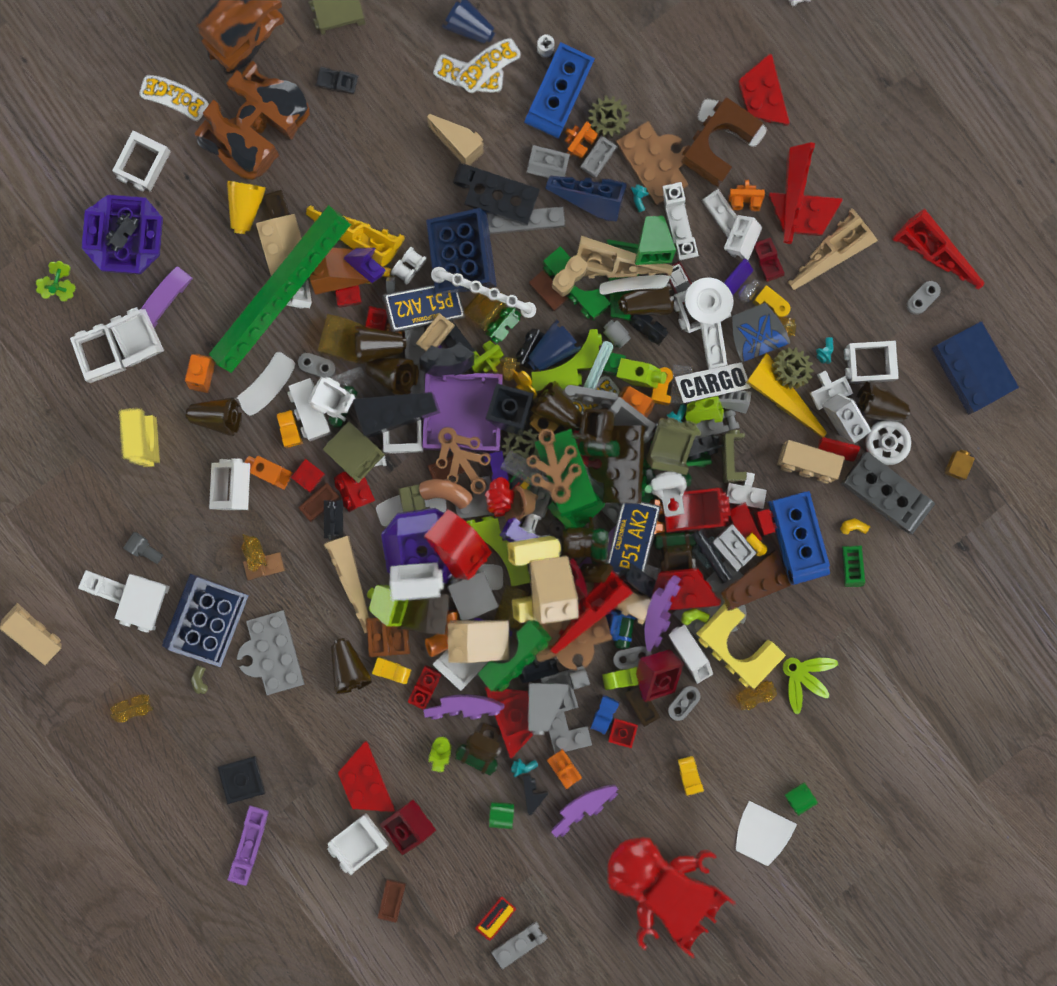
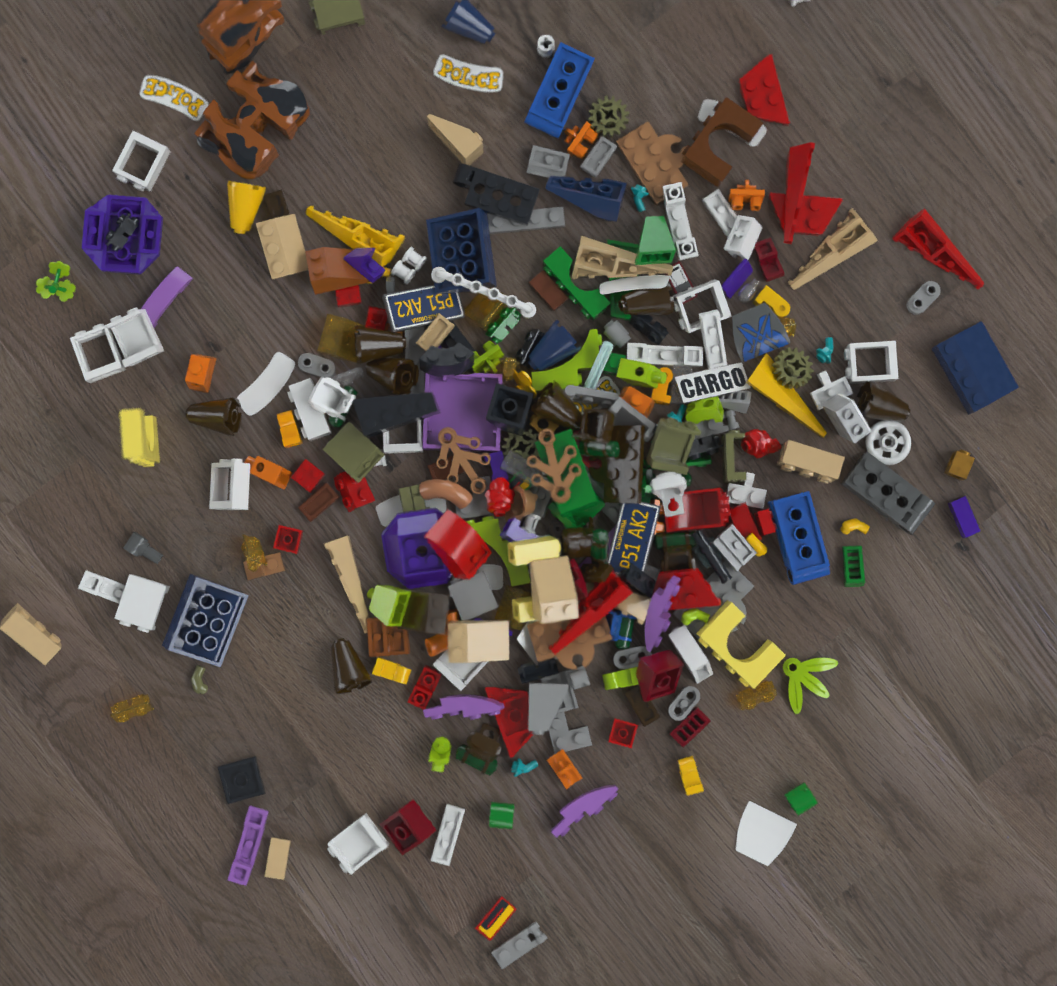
(272, 653): light grey plate -> none
(277, 858): none -> tan tile
(279, 289): green brick -> none
(288, 539): none -> red piece
(302, 297): white slope -> none
(333, 519): black hinge -> none
(336, 80): black slope -> none
(364, 782): red wing -> none
(391, 900): copper tile -> none
(416, 581): white window -> none
(447, 834): none -> white tile
(487, 64): sticker -> none
(531, 640): green arch -> none
(533, 800): black slope -> none
(573, 272): tan brick -> none
(604, 714): blue leg -> none
(665, 354): none -> white slope
(665, 889): red piece -> none
(696, 711): none -> dark red slope
(709, 300): white hat -> none
(758, 582): reddish brown wing -> none
(759, 443): none -> red head
(839, 448): red slope -> none
(964, 517): none -> dark purple slope

